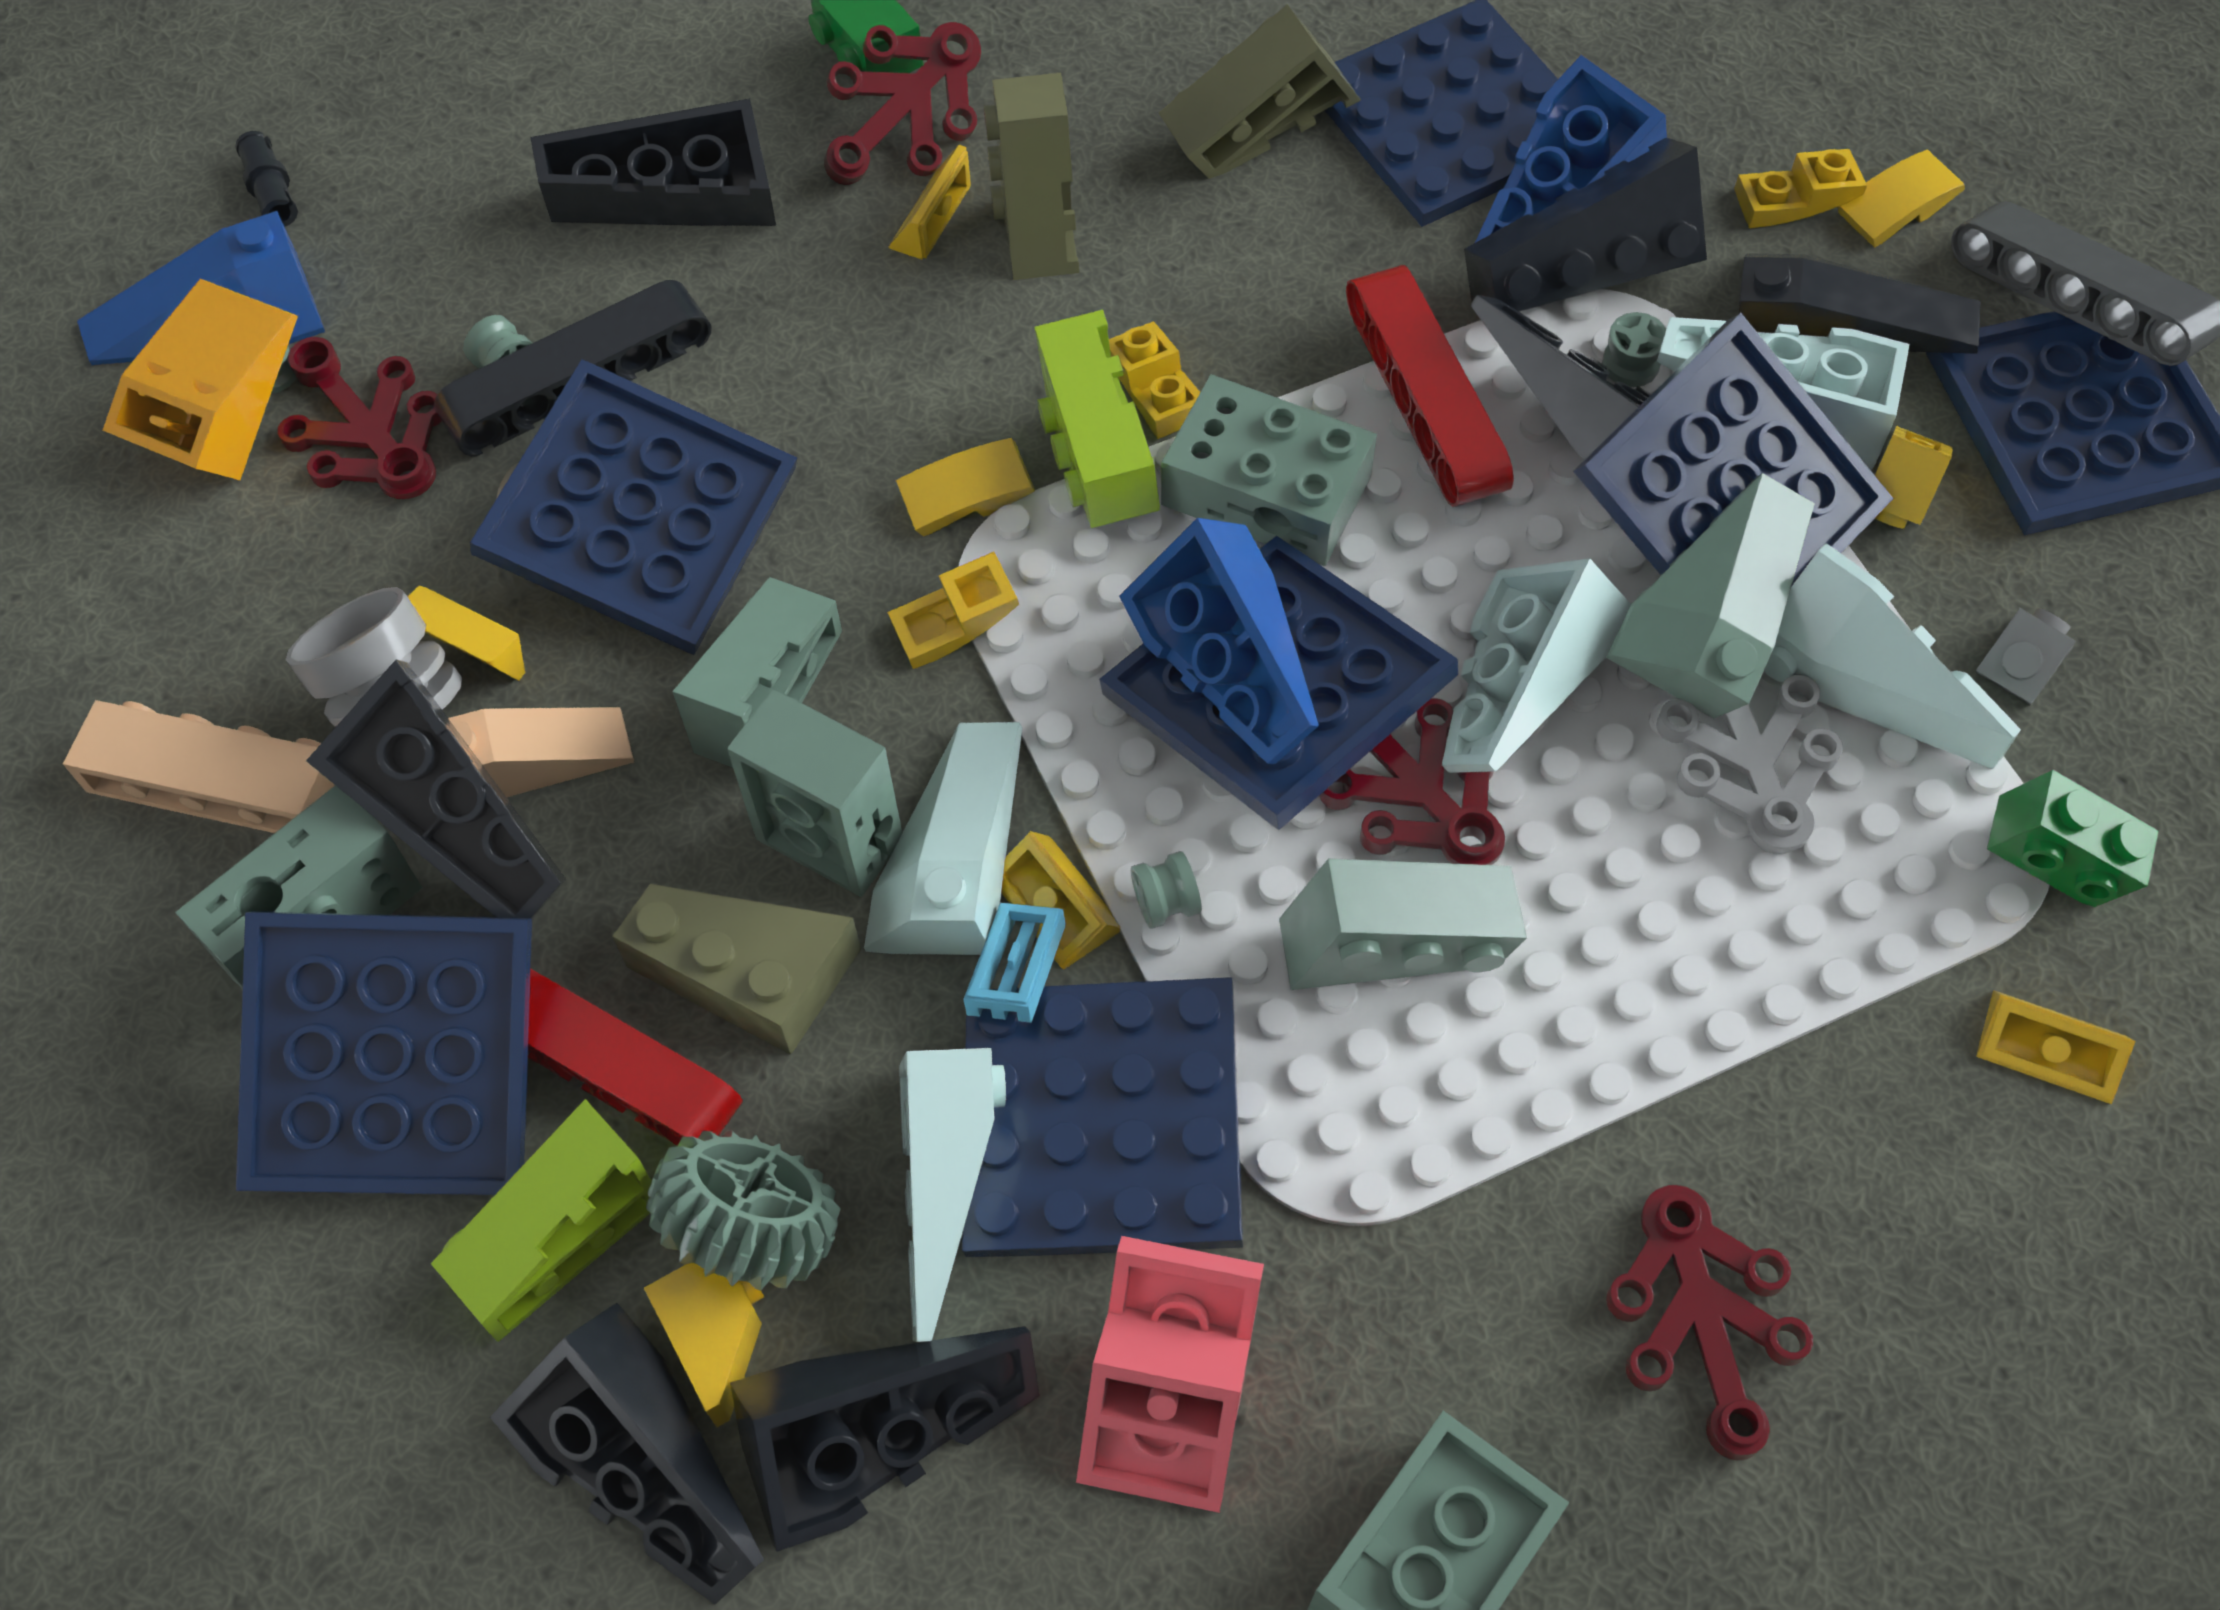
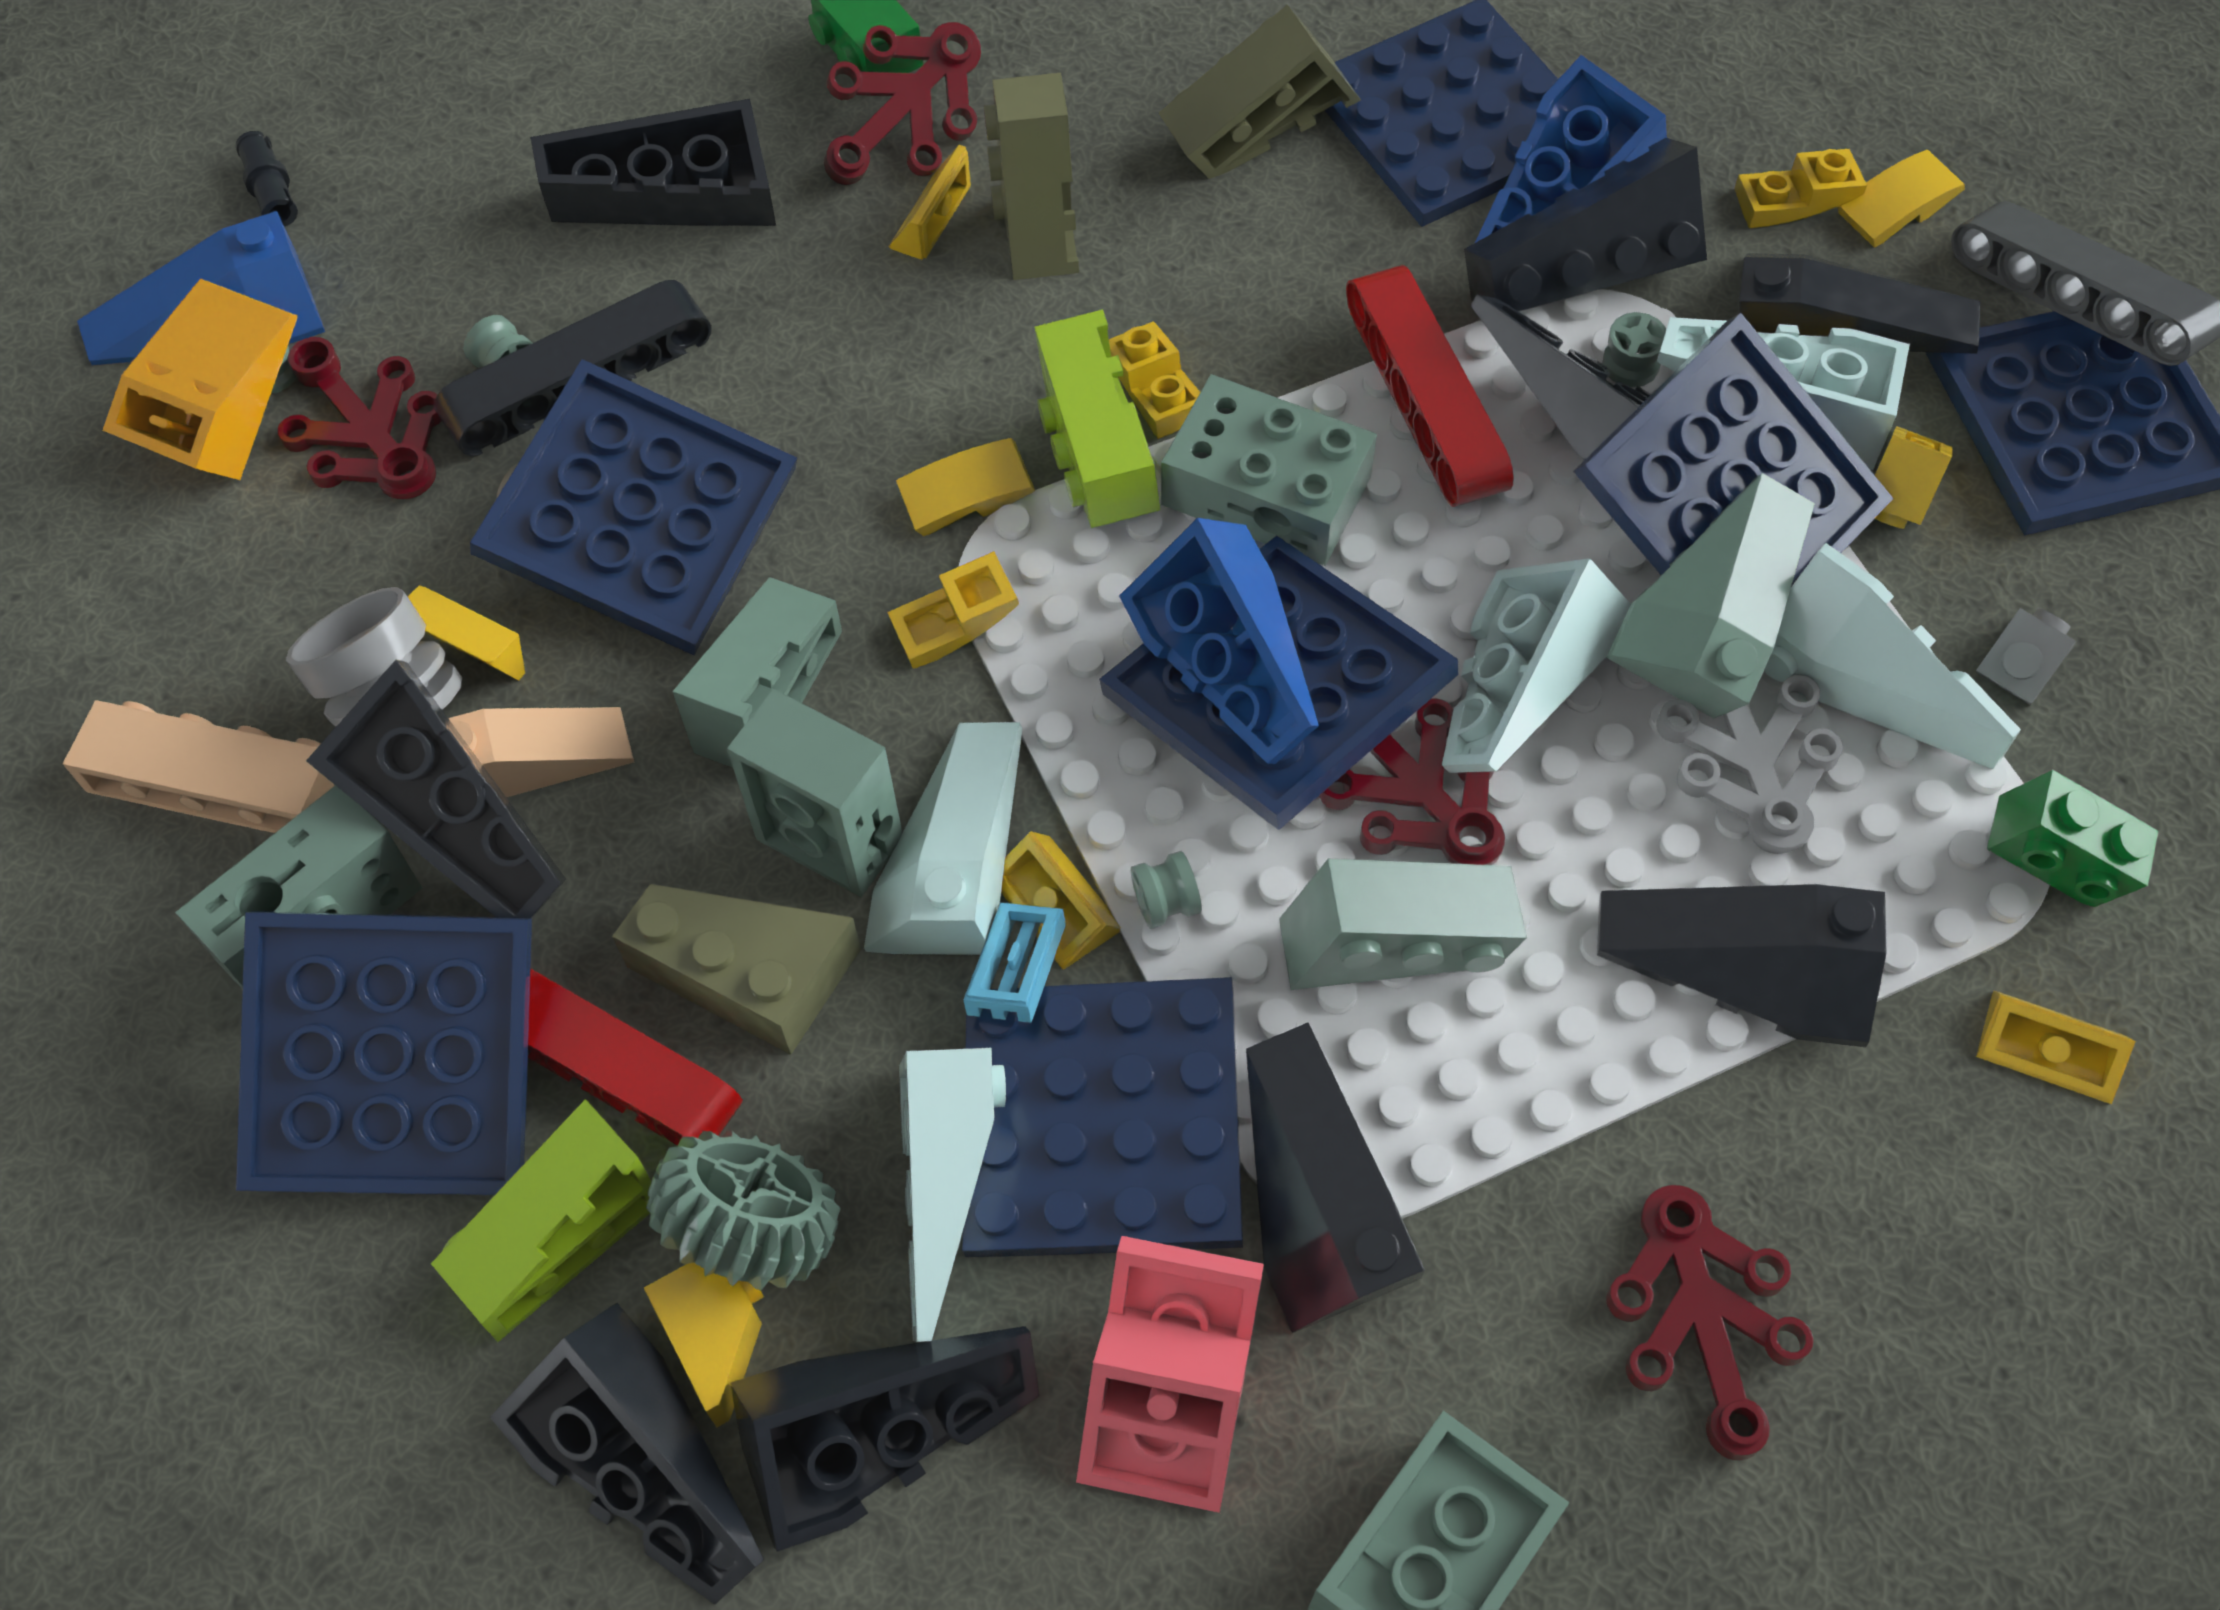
(1322, 1201): none -> black wedge
(1777, 951): none -> black wedge

